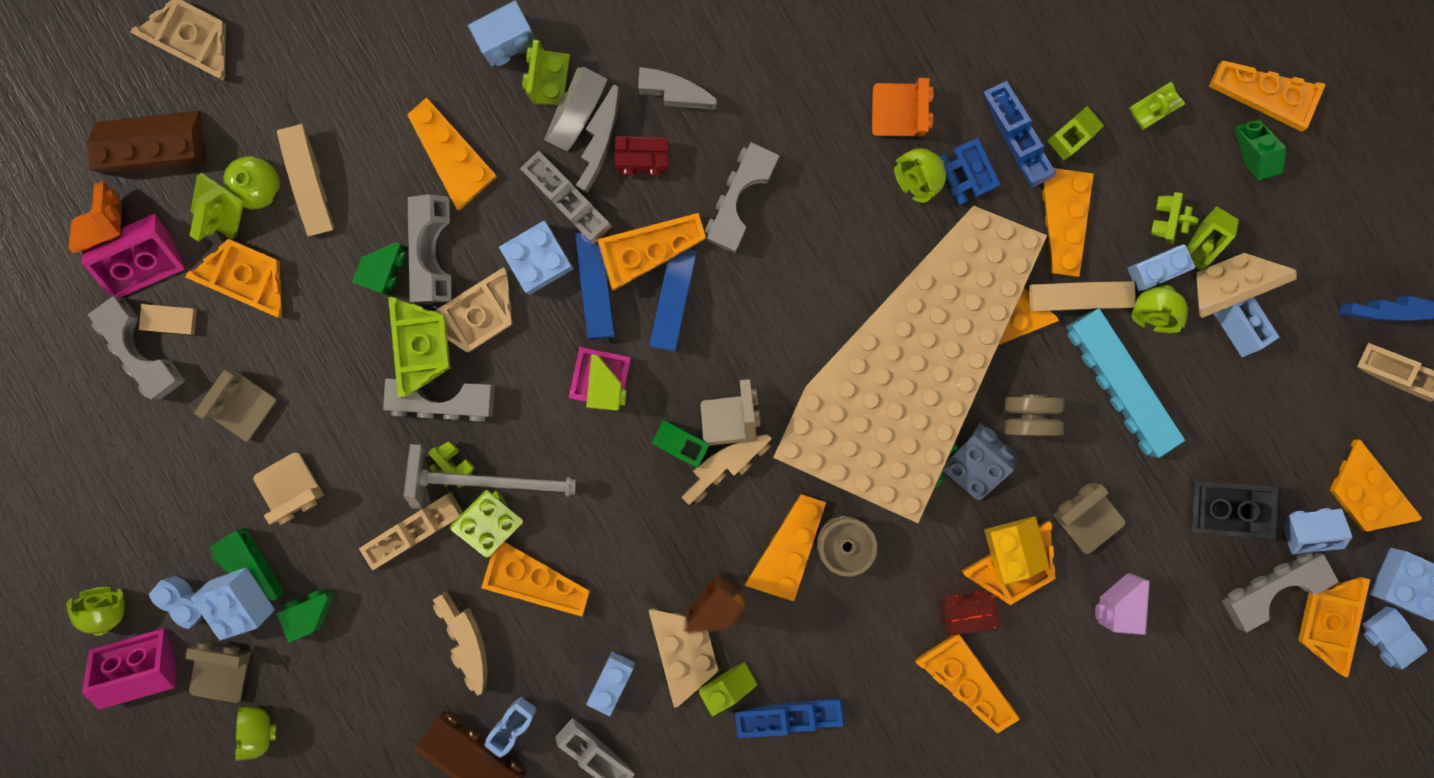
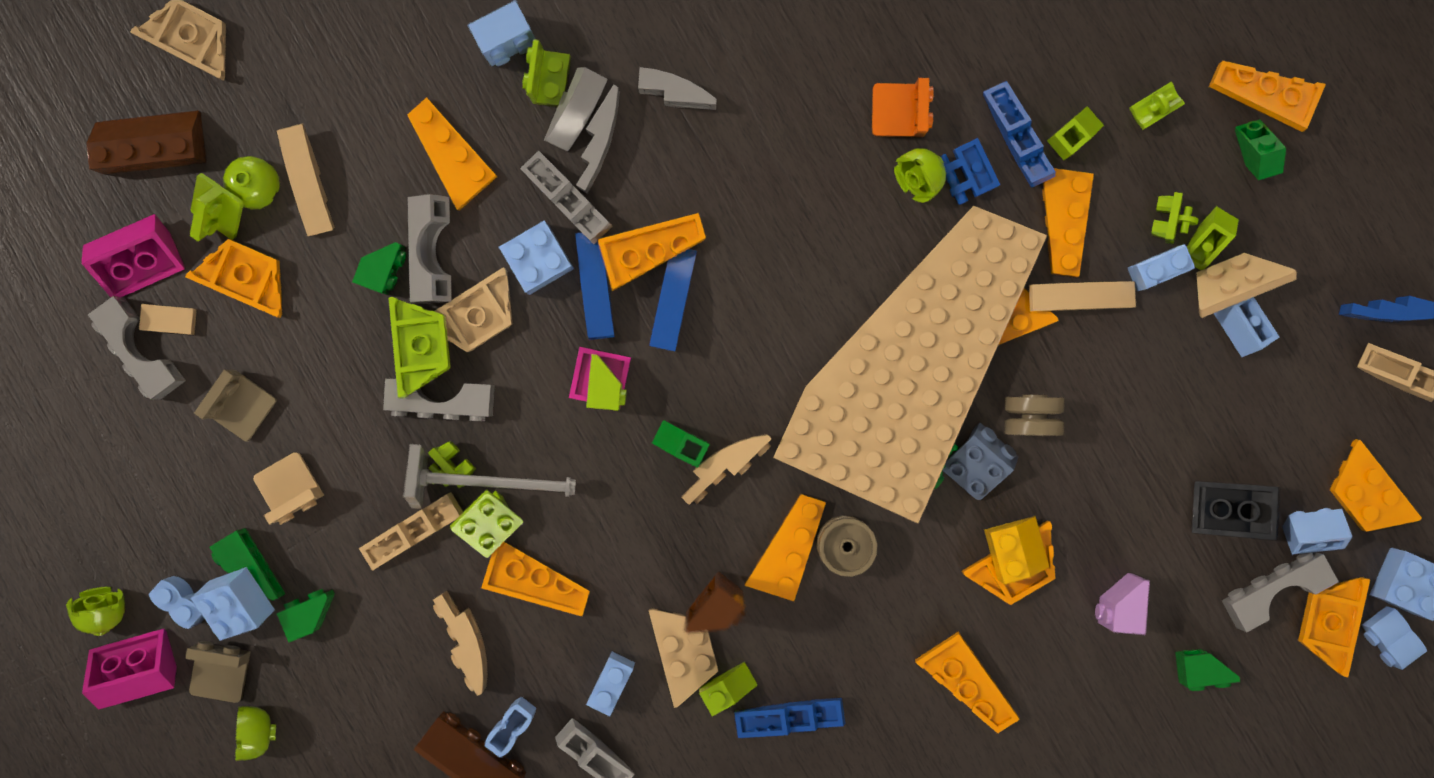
(99, 224): orange bracket -> none
(641, 155): dark red brick -> none
(731, 418): dark tan bracket -> none
(755, 168): light grey arch -> none
(969, 613): clear red brick -> none
(1089, 517): dark tan bracket -> none
(1124, 383): medium azure brick -> none
(1162, 308): lime cylinder -> none
(1201, 669): none -> green slope

